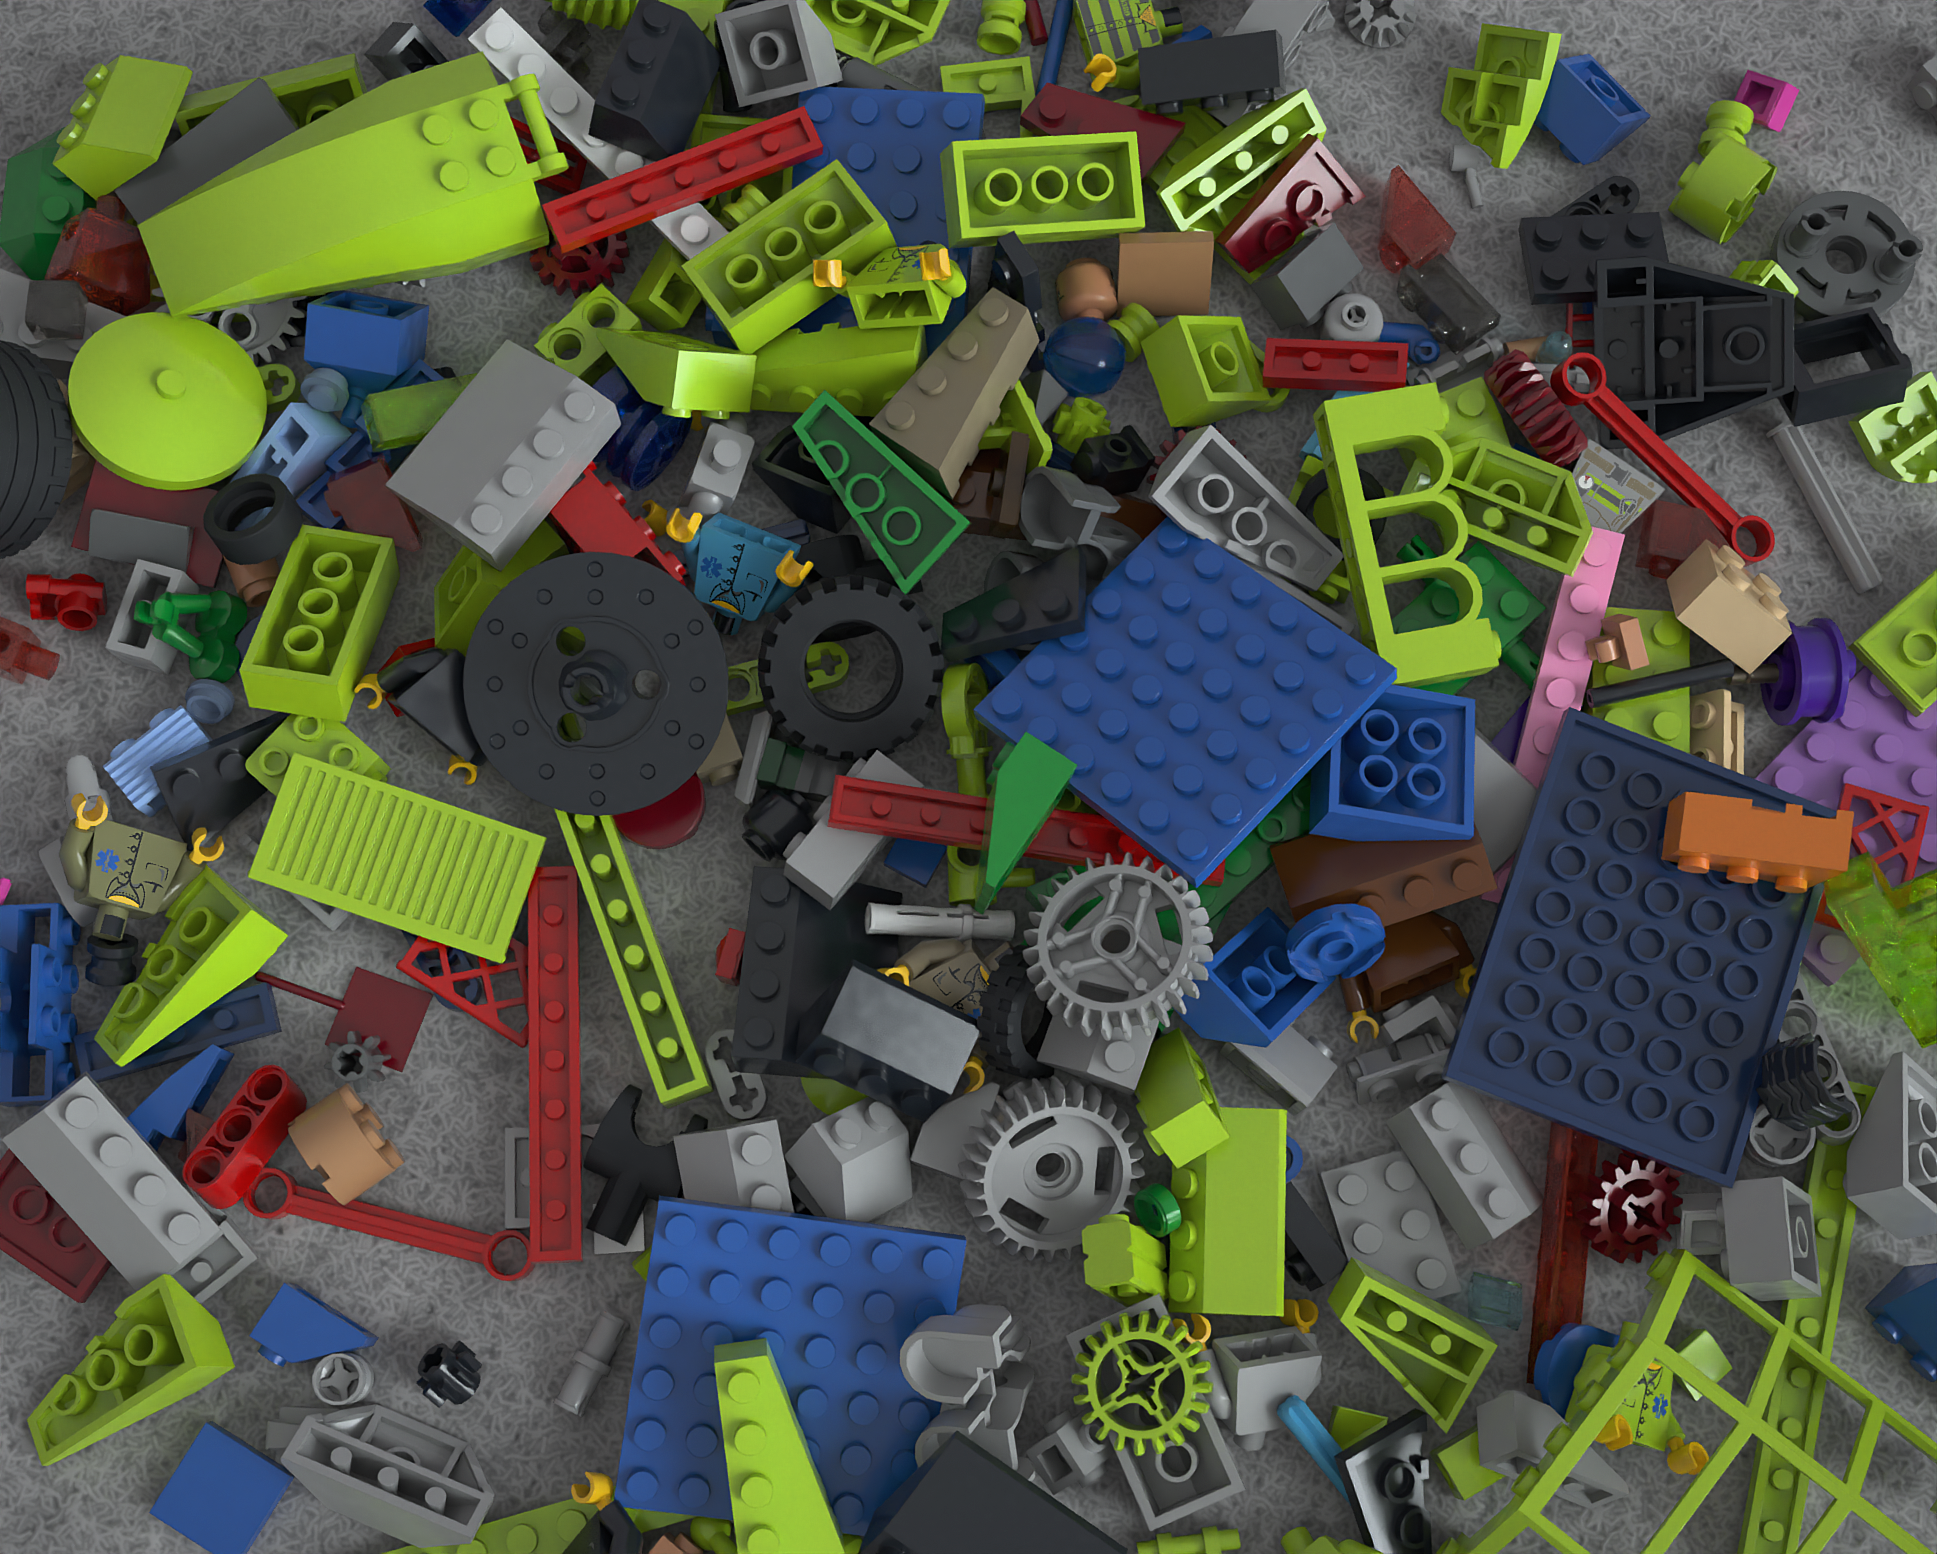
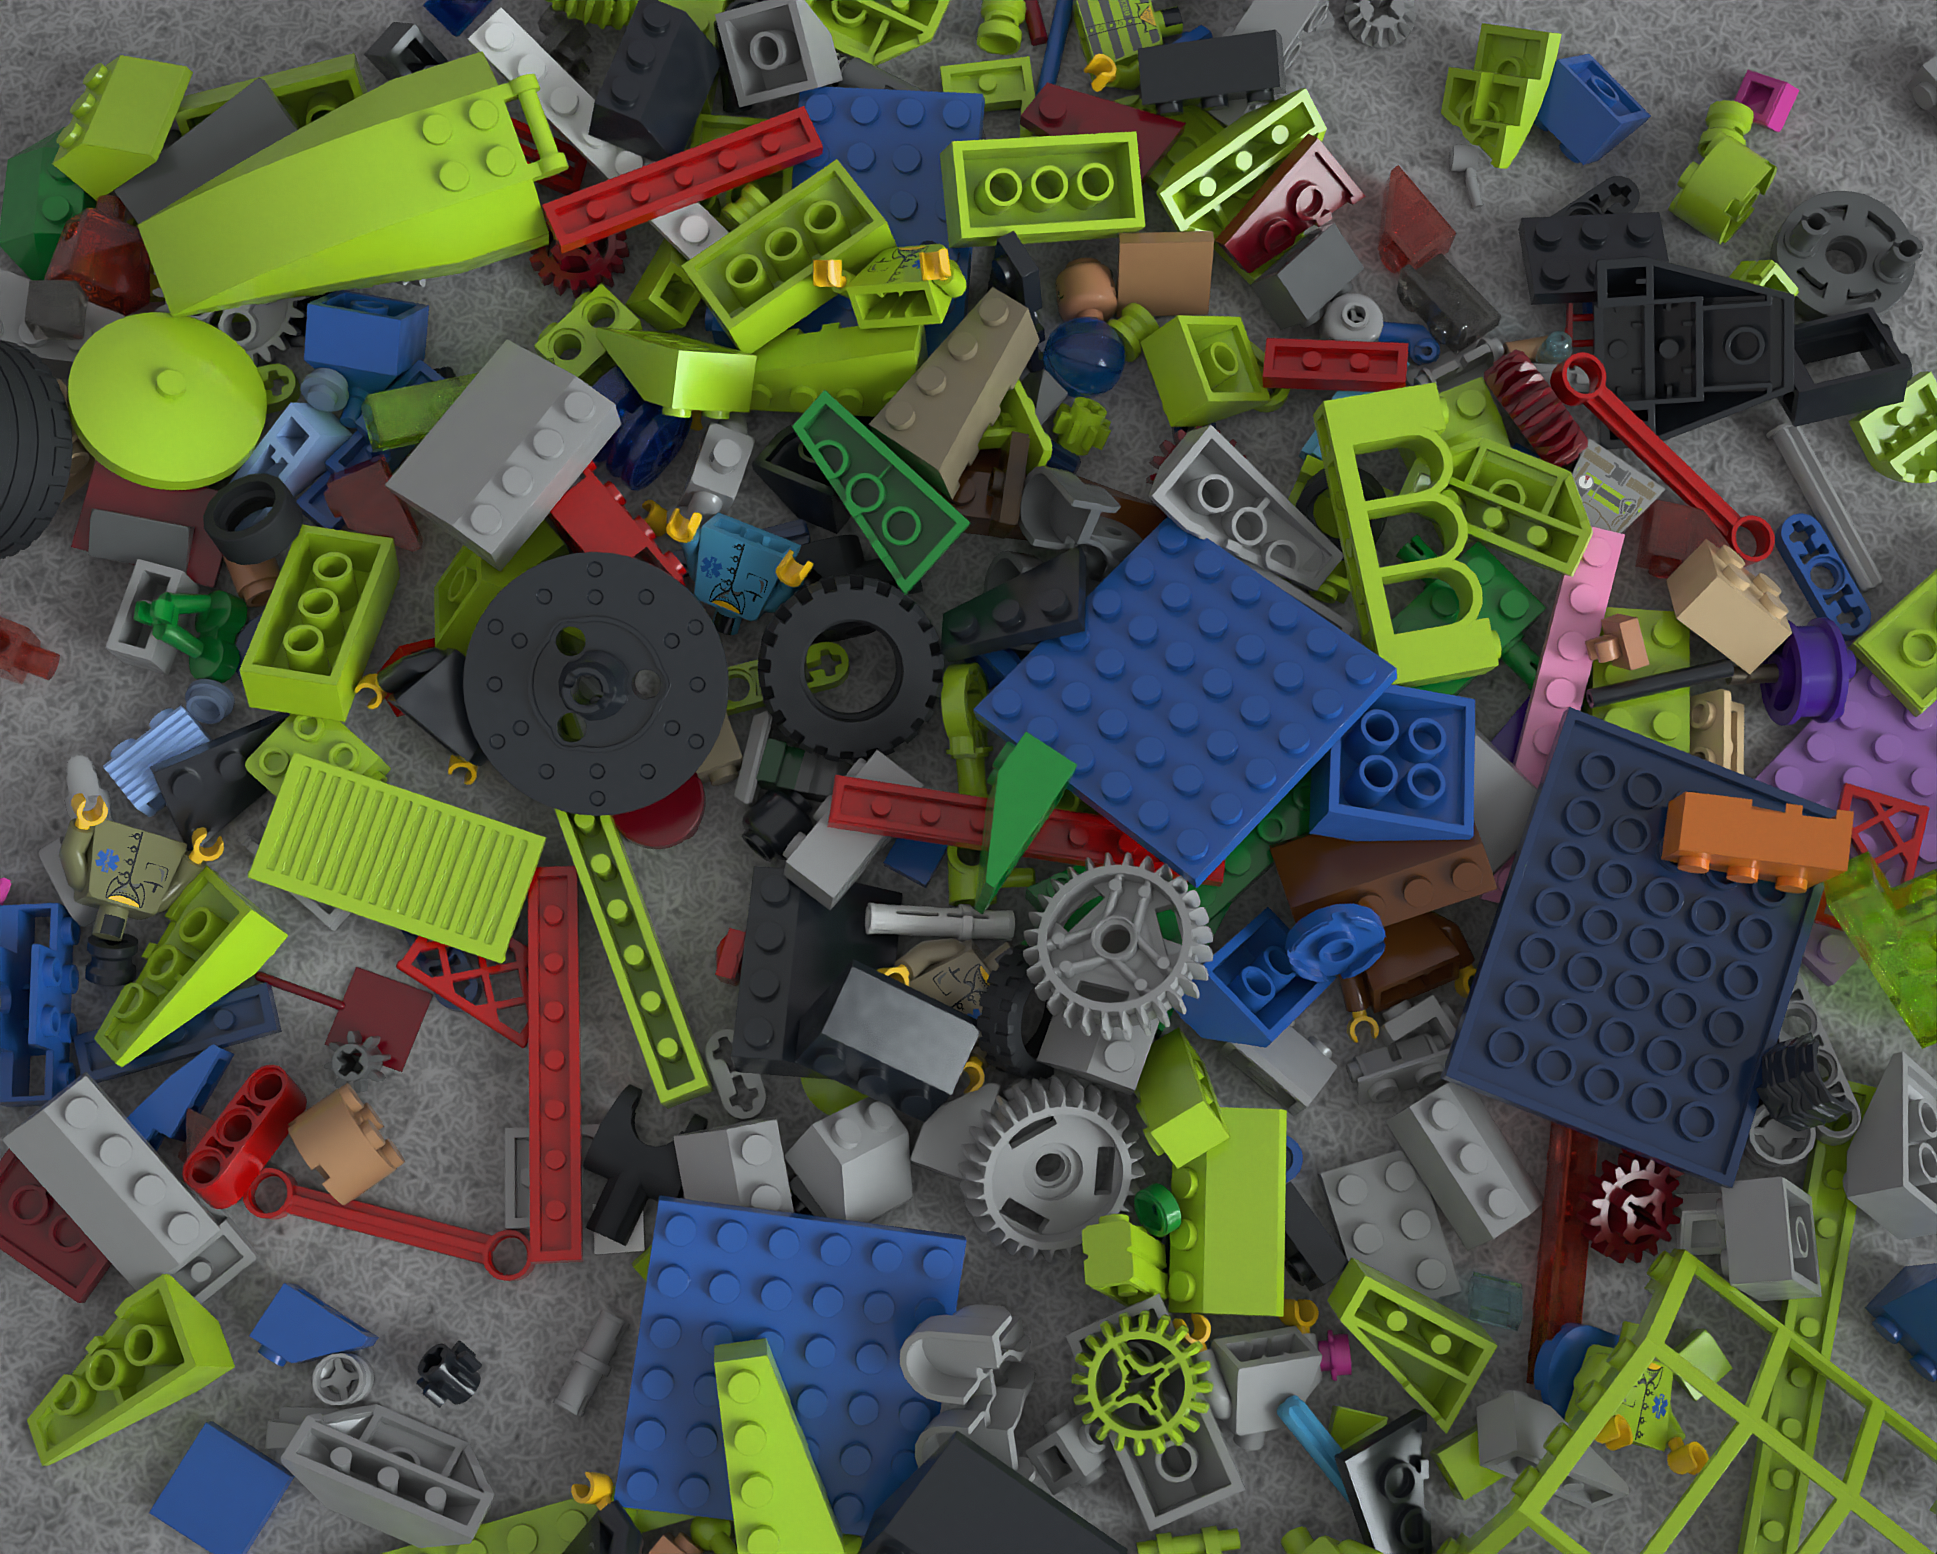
(71, 600): red plate -> none
(1113, 461): black brick -> none
(1335, 1355): none -> dark pink plate
(1818, 540): none -> blue beam

